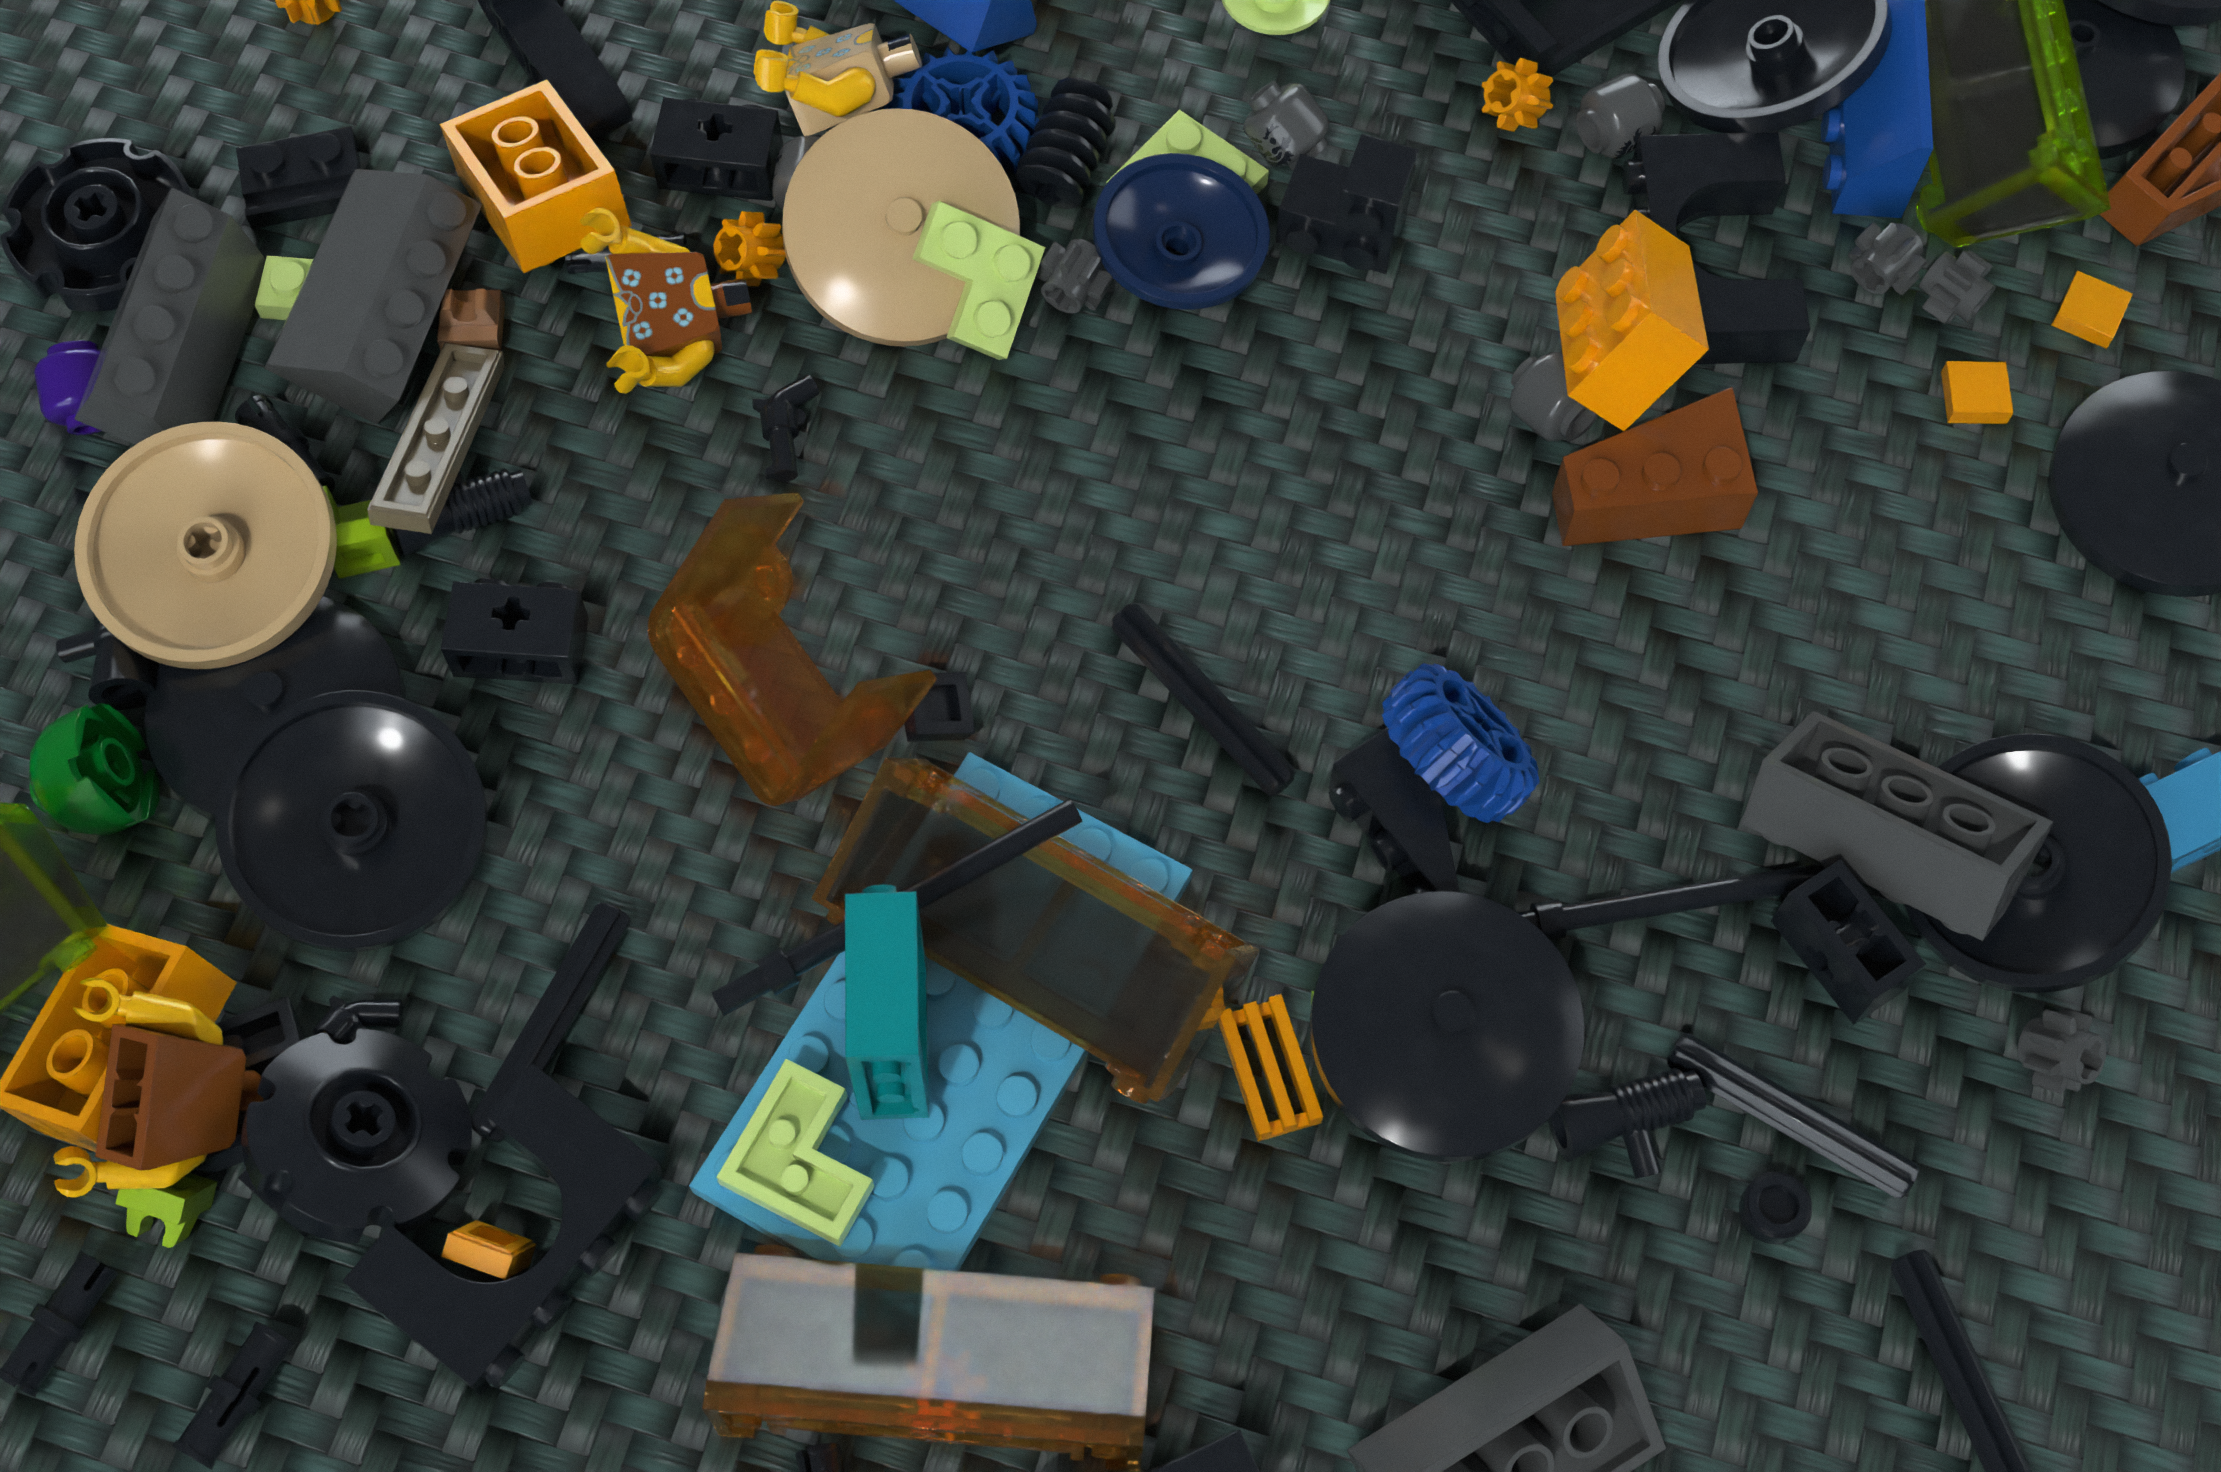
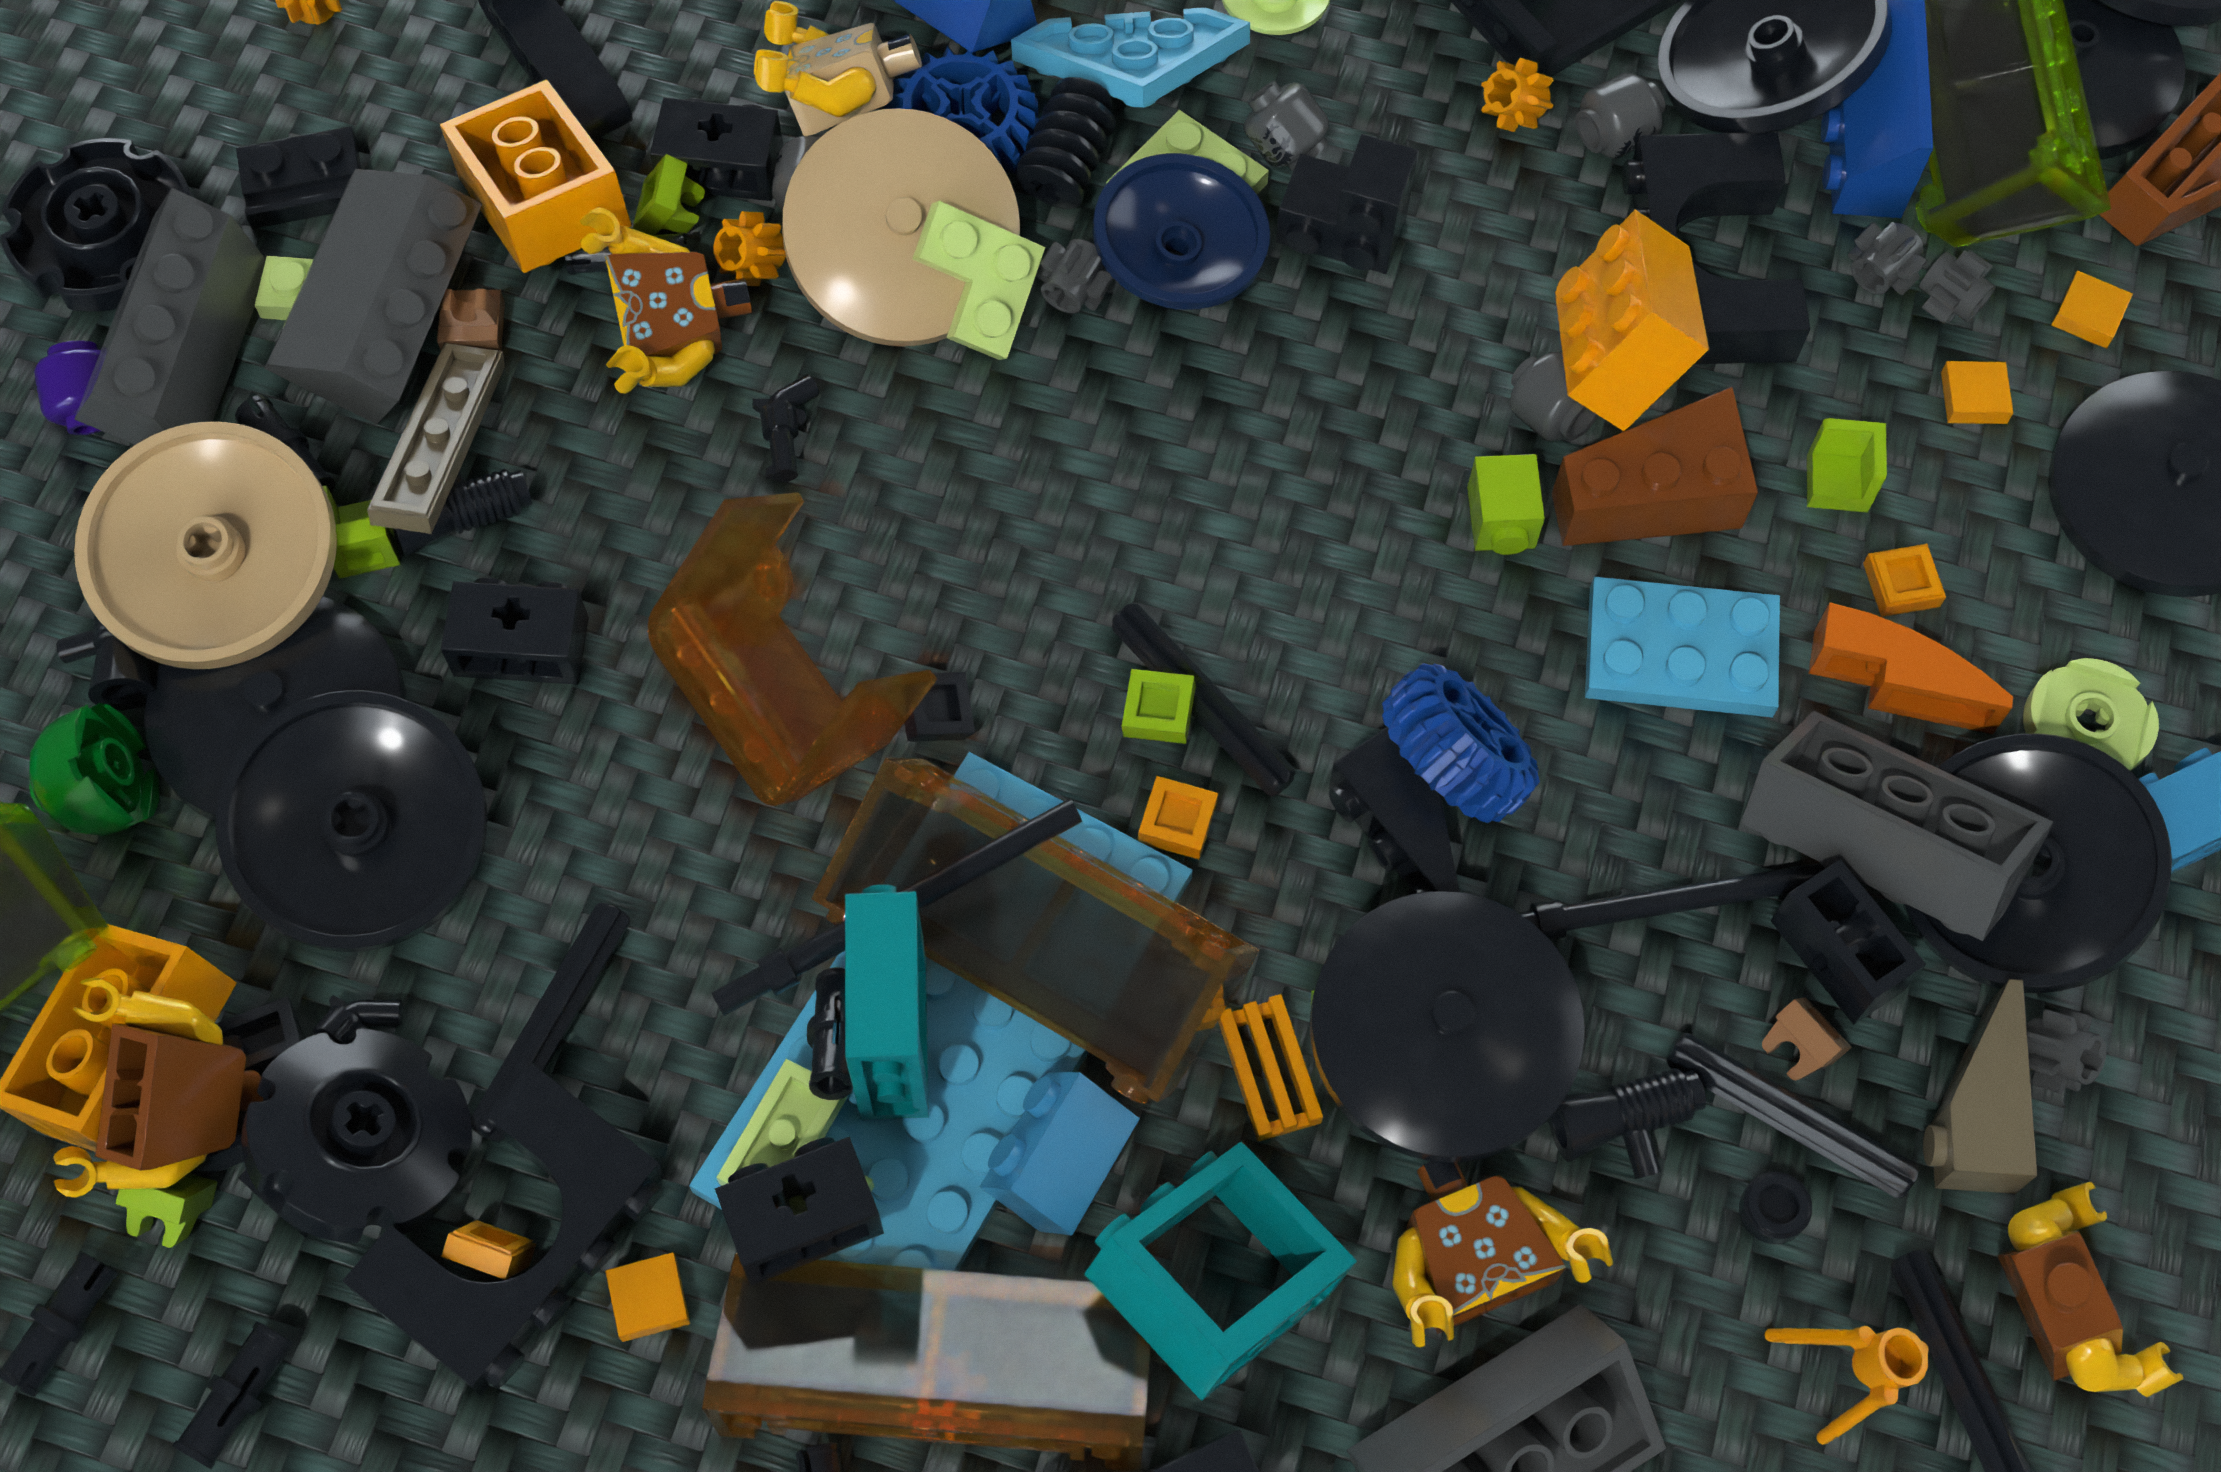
(647, 1297): none -> light orange tile
(662, 198): none -> lime tile
(830, 1071): none -> black pin
(836, 1199): none -> black brick
(1058, 1152): none -> dark azure brick
(1132, 54): none -> medium azure plate
(1158, 706): none -> lime tile
(1163, 1309): none -> teal window
(1177, 817): none -> light orange plate
(1482, 1250): none -> torso
(1505, 503): none -> lime brick
(1683, 647): none -> medium azure plate
(1811, 1033): none -> medium nougat tile
(1846, 465): none -> lime panel
(1879, 1361): none -> light orange plant
(1904, 580): none -> light orange tile
(1906, 671): none -> orange slope
(1985, 1120): none -> dark tan slope
(2069, 1302): none -> torso
(2109, 692): none -> yellowish green plate

